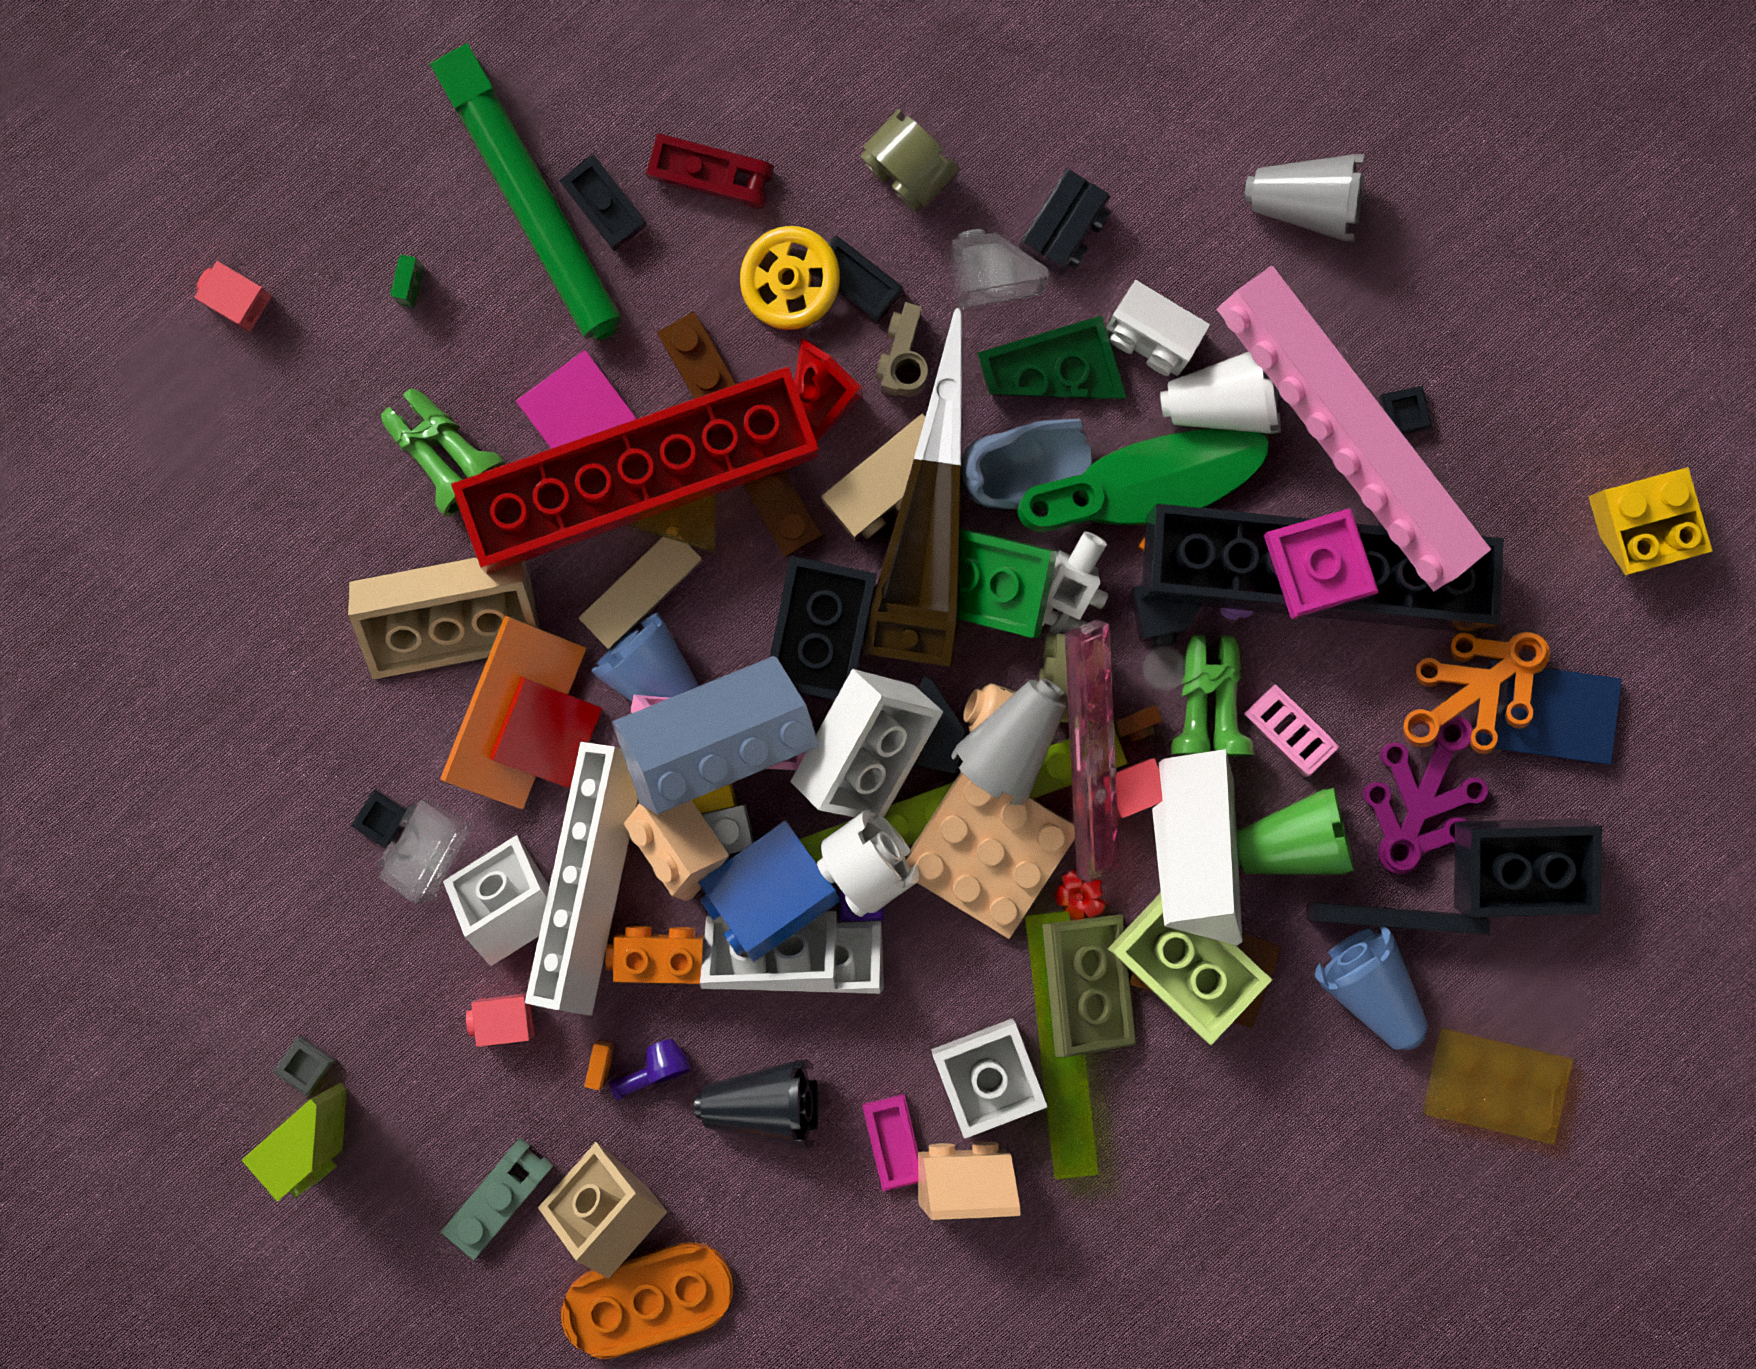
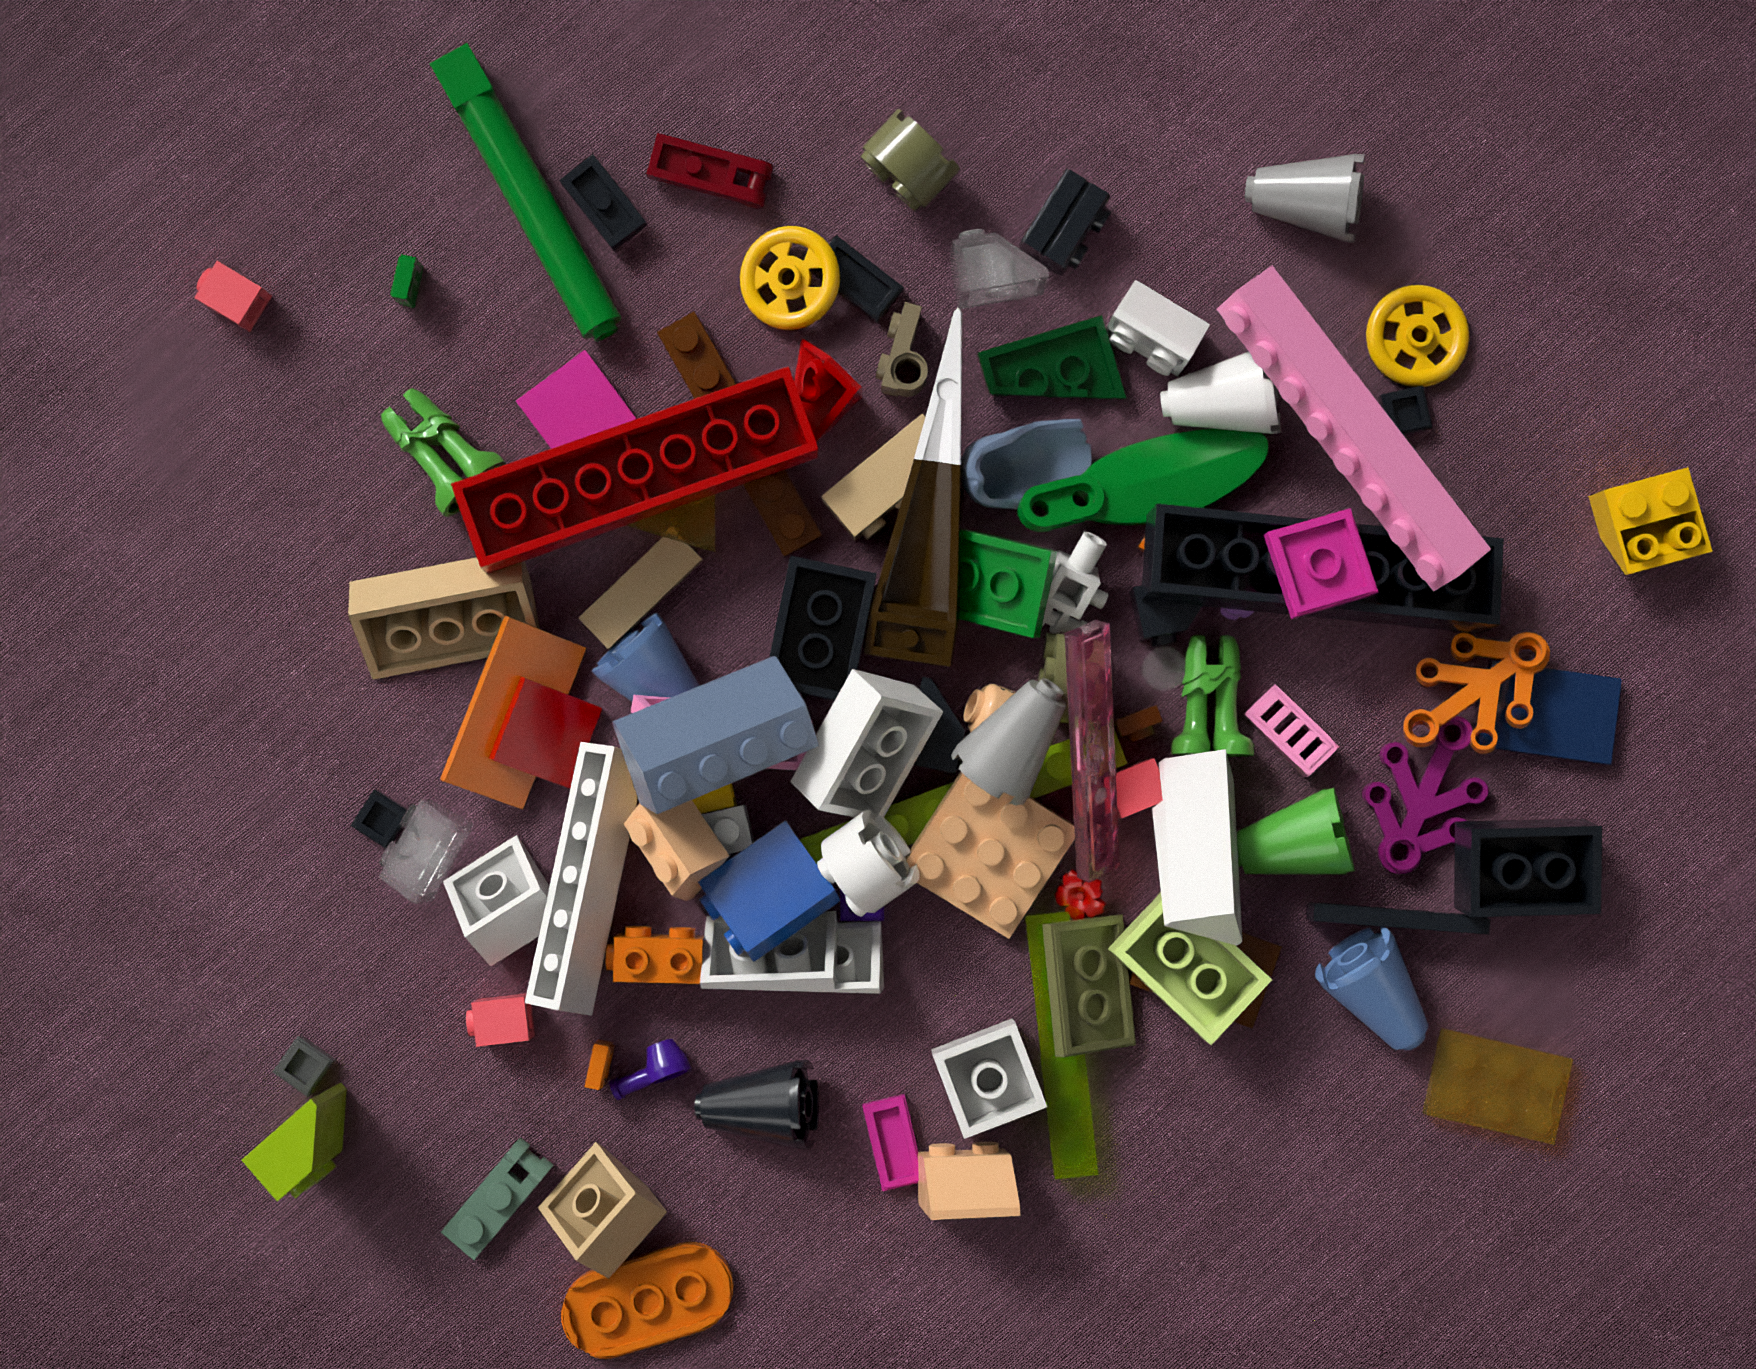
(1434, 303): none -> yellow plate

